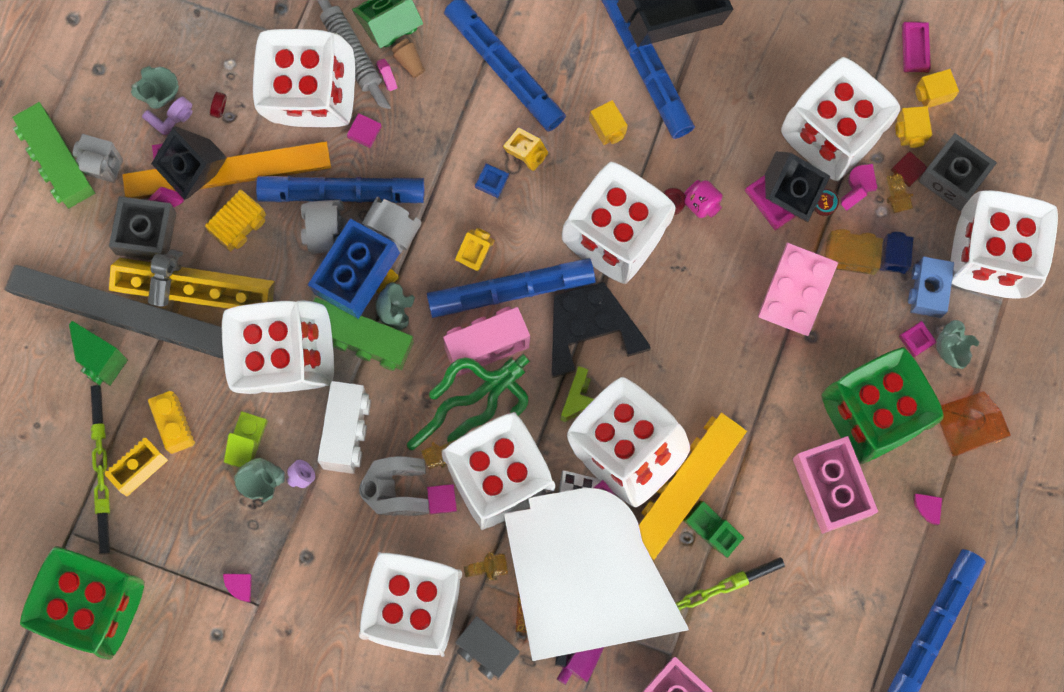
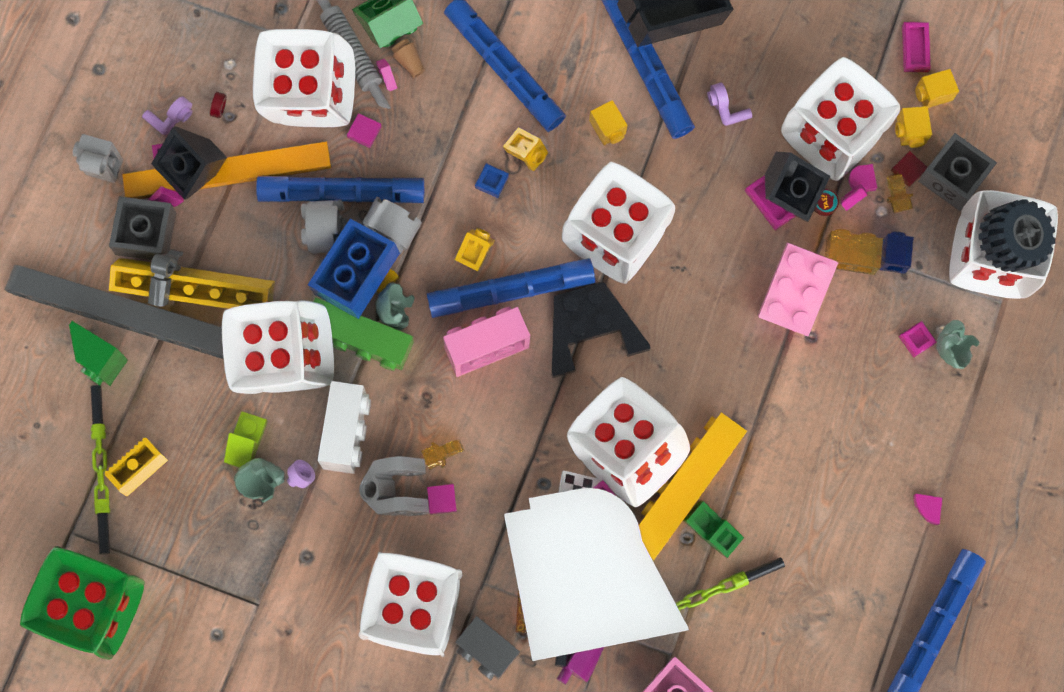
(53, 155): bright green brick -> none
(156, 86): sand green hair -> none
(171, 422): yellow brick -> none
(236, 221): yellow brick -> none
(239, 585): dark pink tile -> none
(491, 566): clear yellow piece -> none
(495, 384): green plant -> none
(498, 469): white piece -> none
(575, 401): lime slope -> none
(677, 198): dark red tile -> none
(703, 199): dark pink head -> none
(719, 98): none -> lavender plate
(835, 485): bright pink brick -> none
(882, 404): green piece -> none
(940, 275): medium blue brick -> none
(973, 423): clear orange slope -> none
(1017, 235): none -> black wheel

